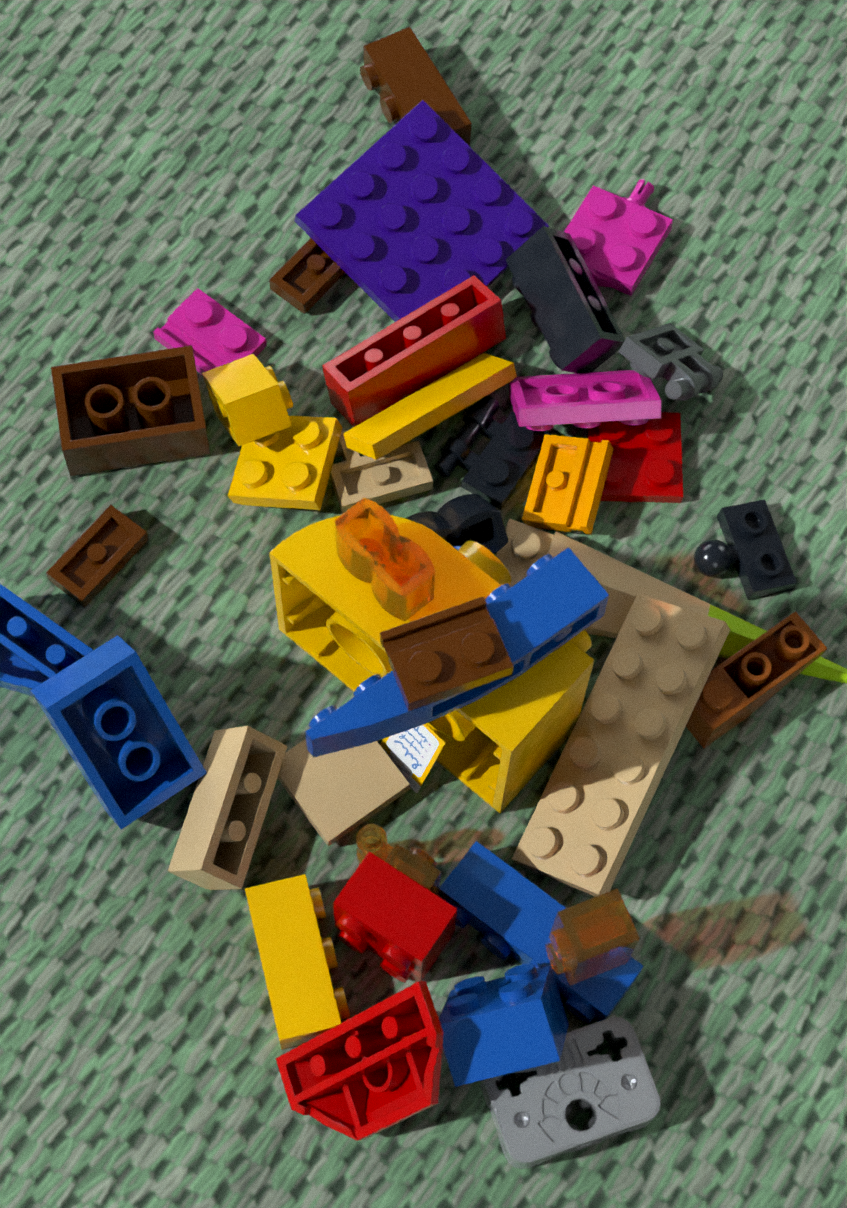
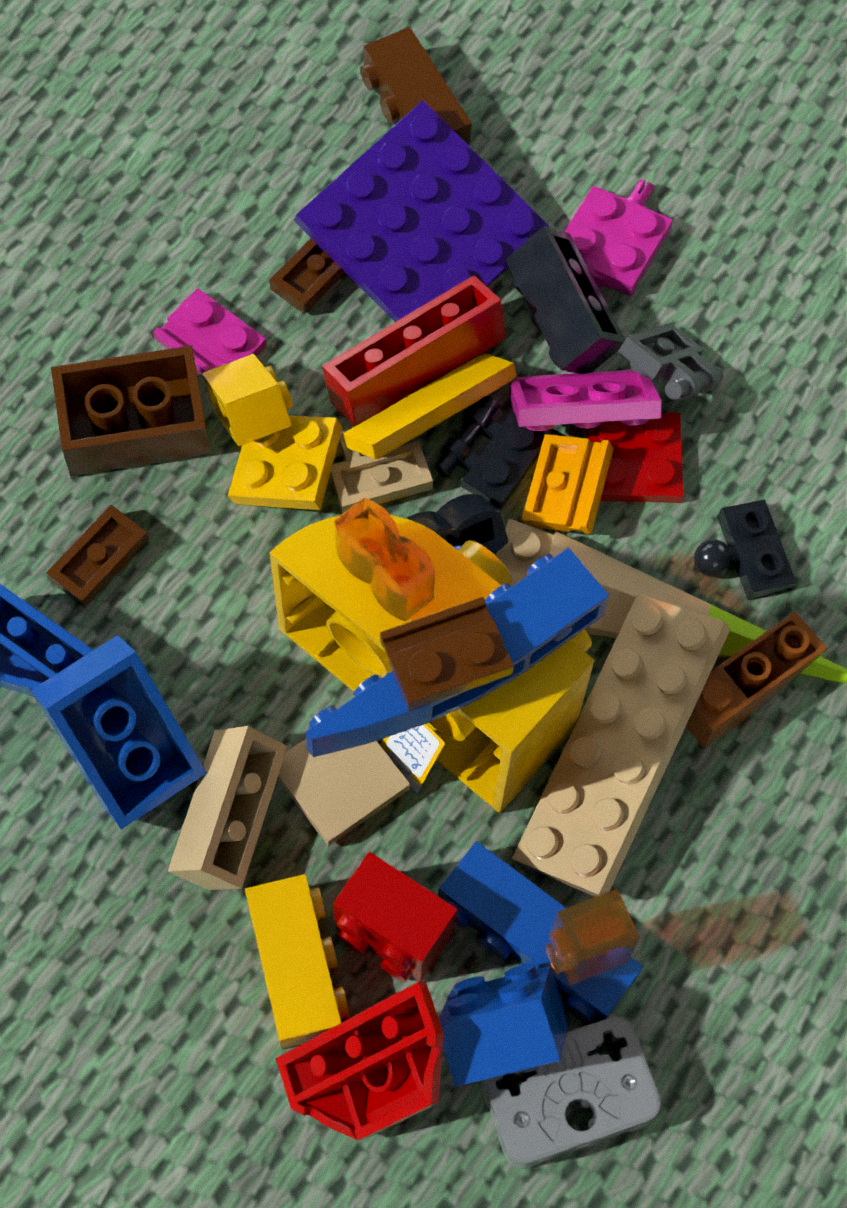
(412, 863): clear orange plate -> none

